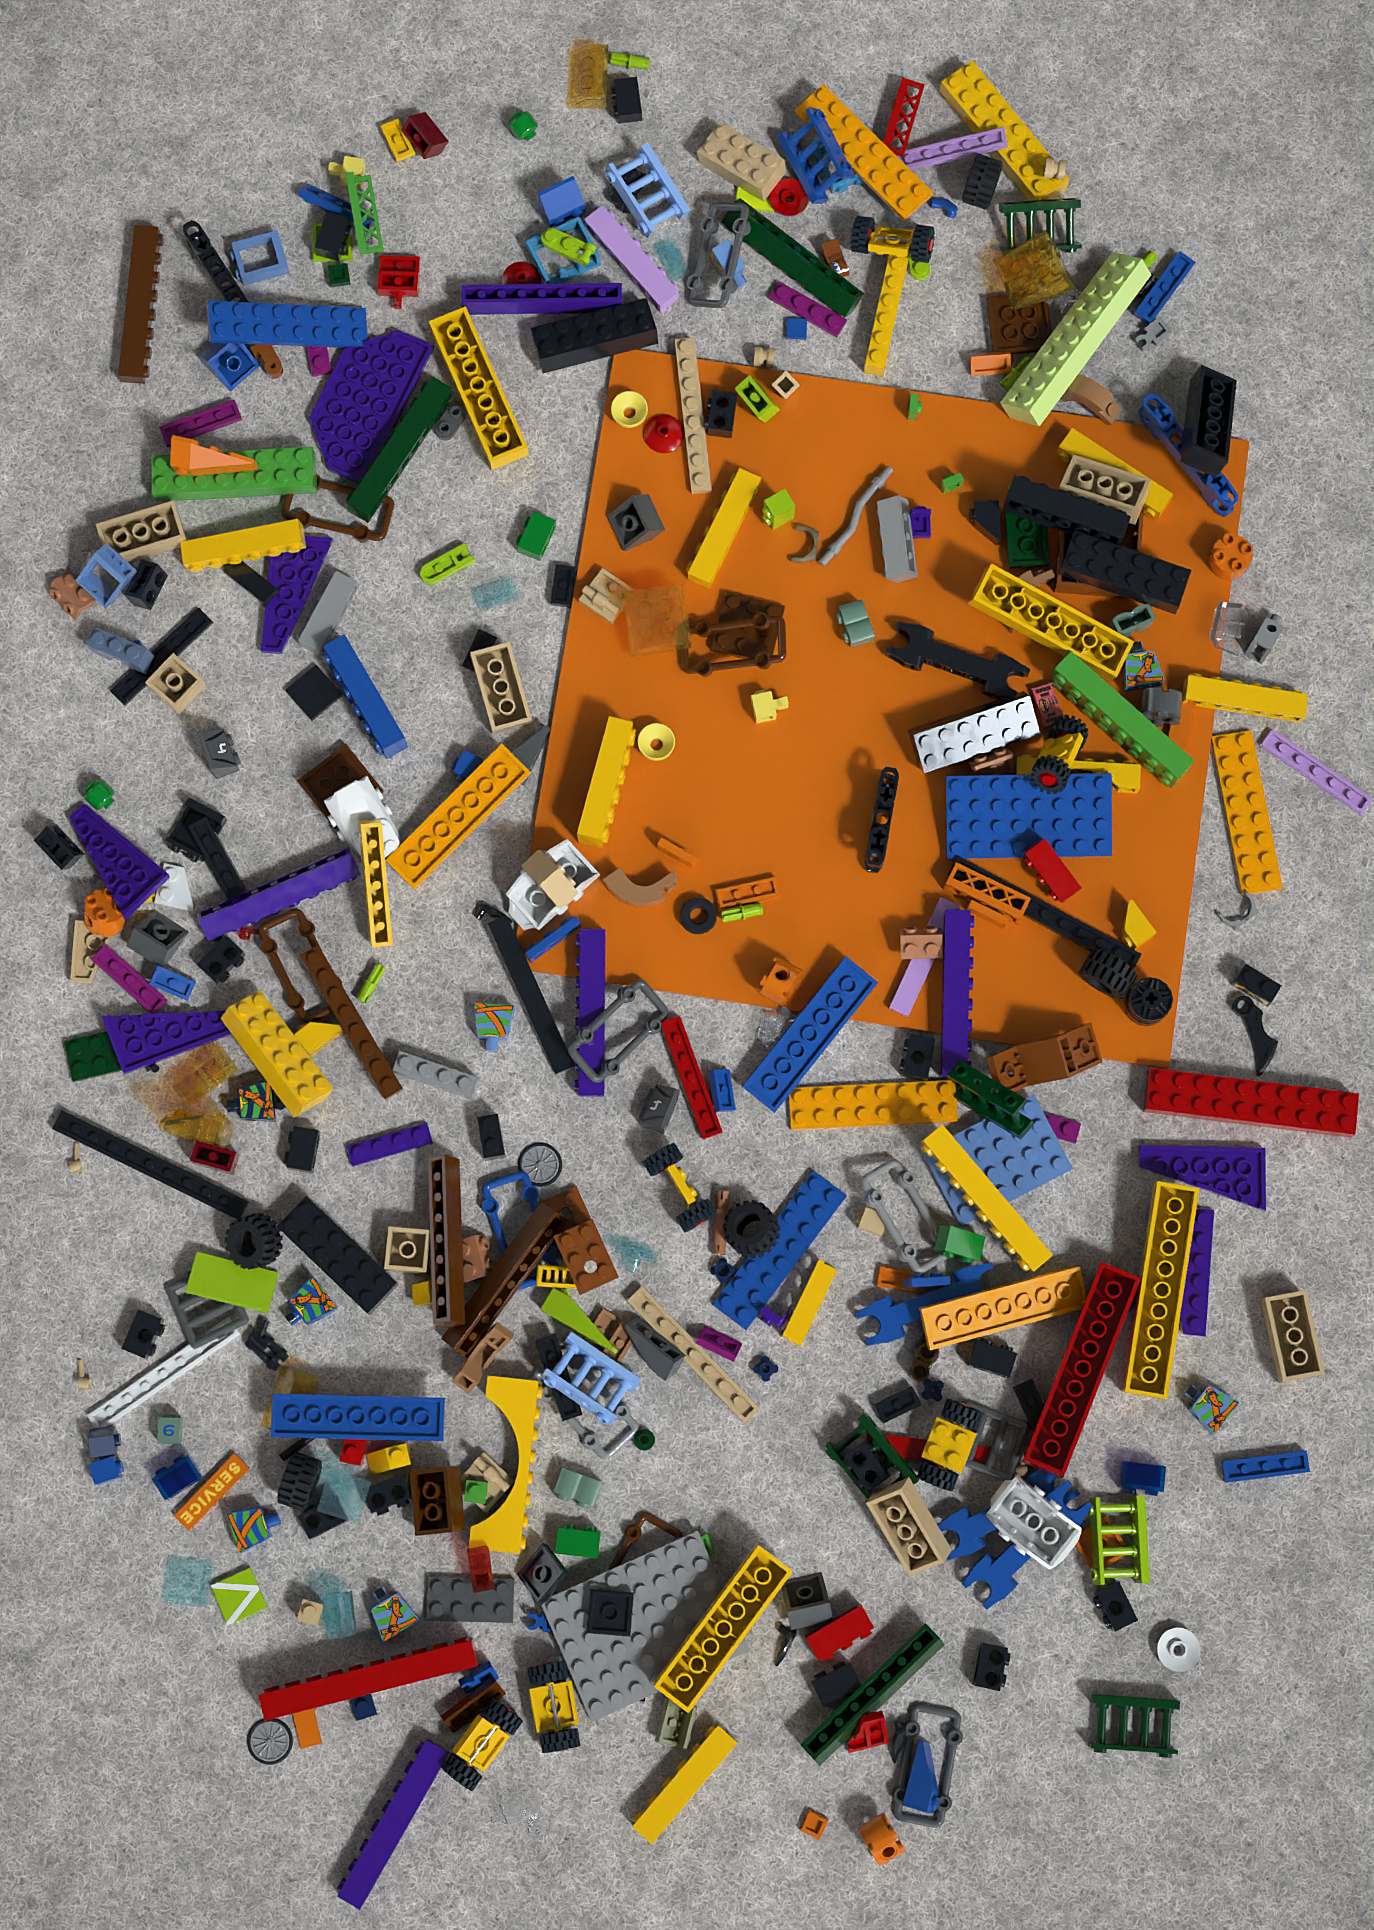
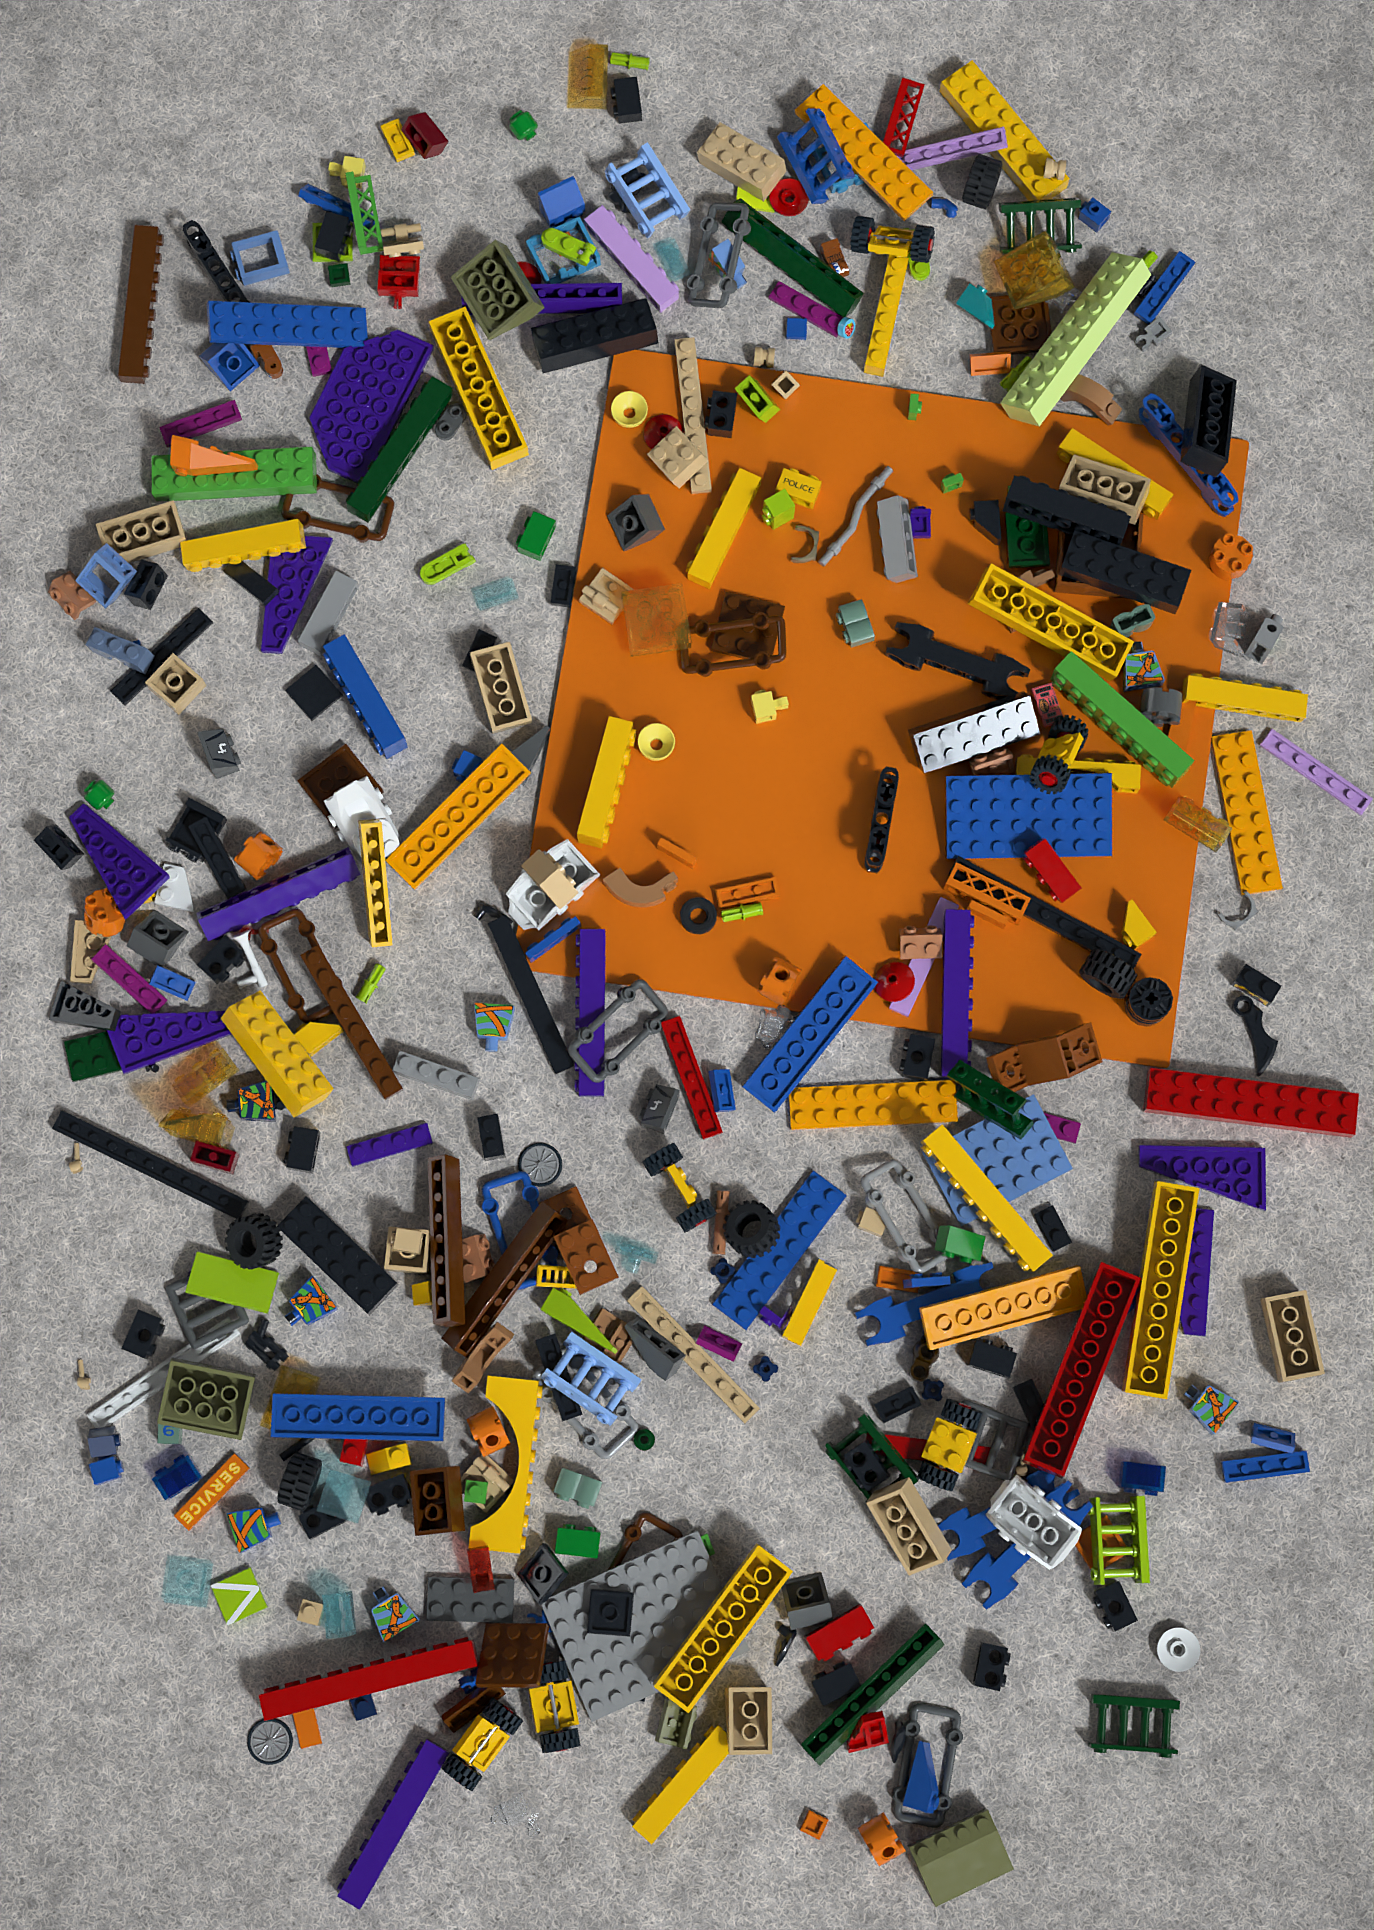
(83, 1010): none -> black wing
(206, 1398): none -> olive slope
(258, 855): none -> orange brick
(258, 975): none -> white piece
(403, 243): none -> tan plate
(407, 1241): none -> tan brick
(488, 1431): none -> orange brick
(497, 290): none -> olive slope
(512, 1655): none -> reddish brown plate
(677, 457): none -> tan brick
(748, 1720): none -> tan slope
(800, 488): none -> yellow brick
(846, 327): none -> medium azure tile
(901, 987): none -> red dish
(961, 1857): none -> olive slope
(977, 304): none -> teal slope
(1053, 1228): none -> black plate
(1094, 214): none -> blue brick
(1198, 823): none -> clear yellow slope
(1273, 1438): none -> blue plate

